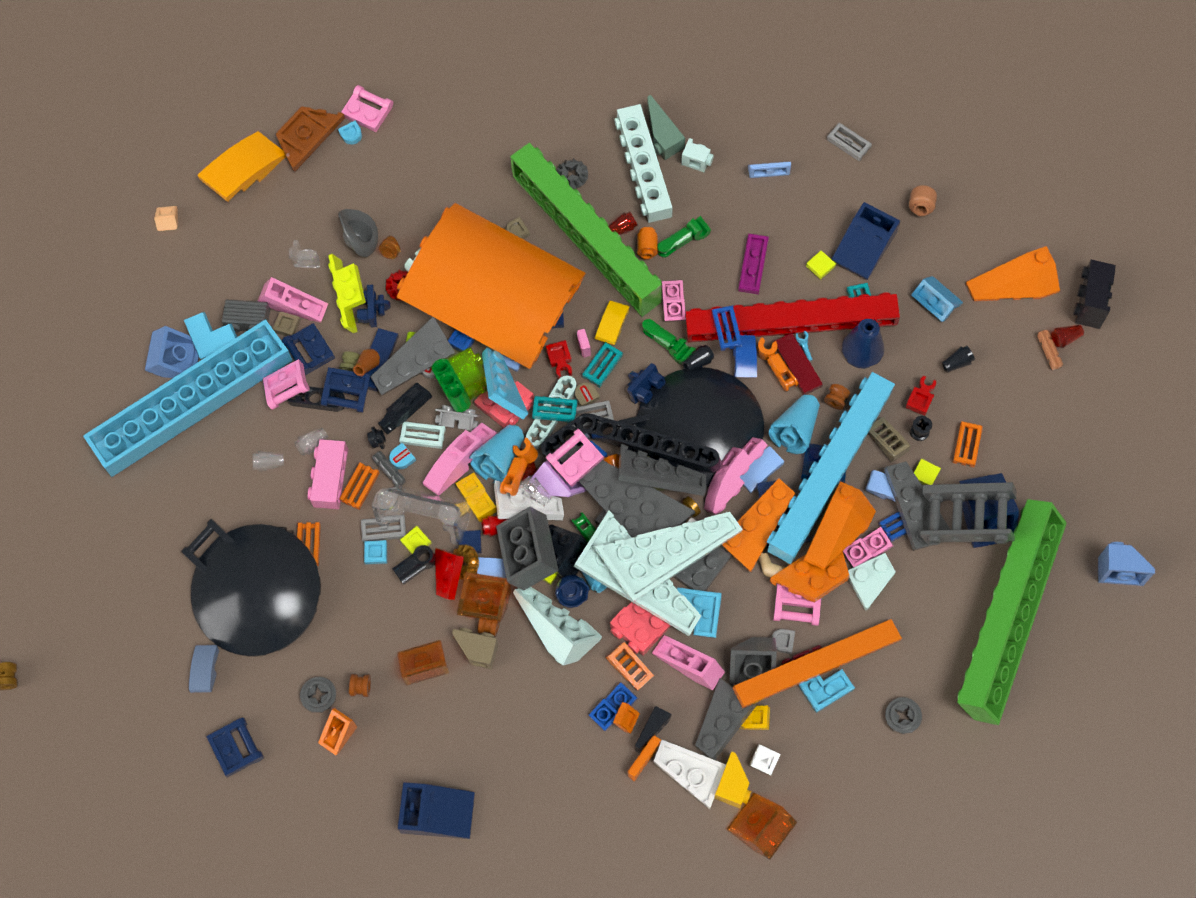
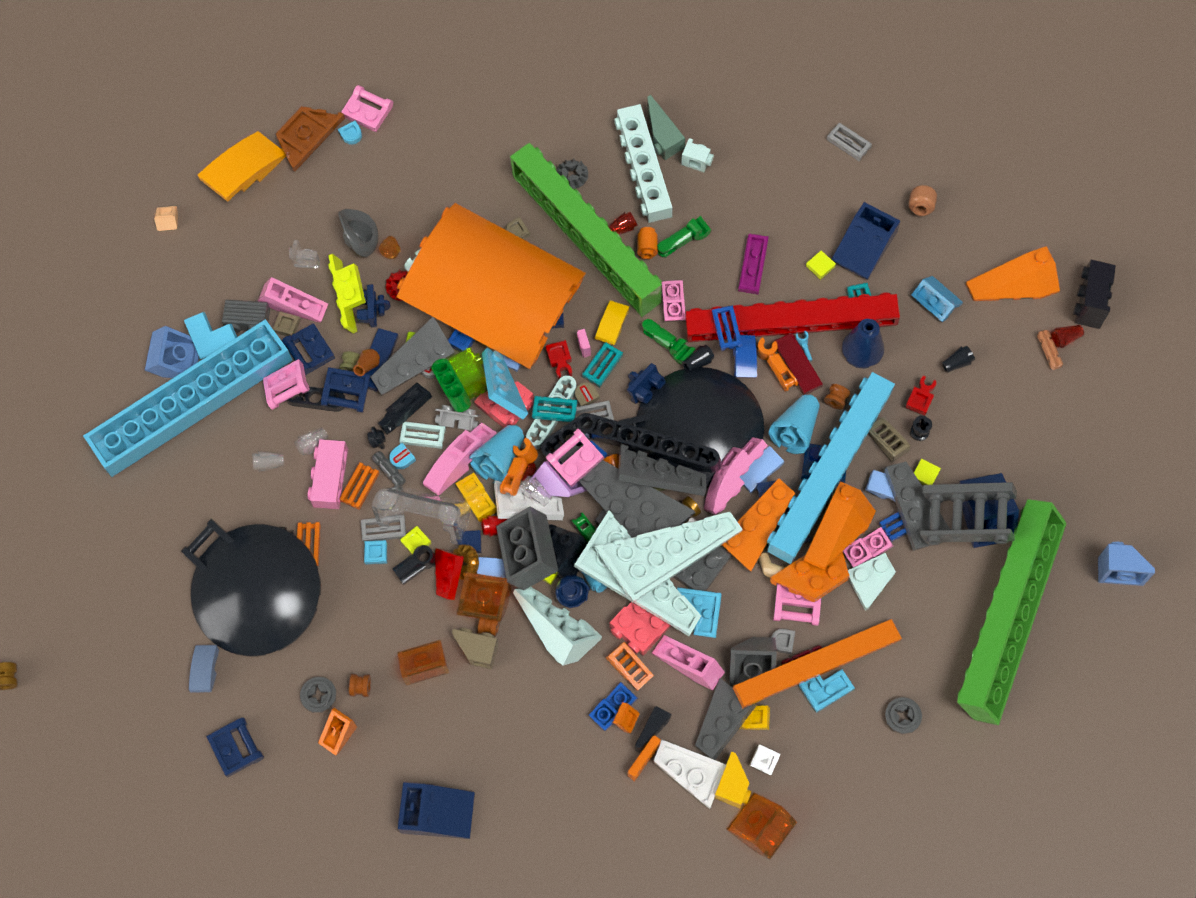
(769, 169): light blue slope -> none
(964, 460): orange tile -> none

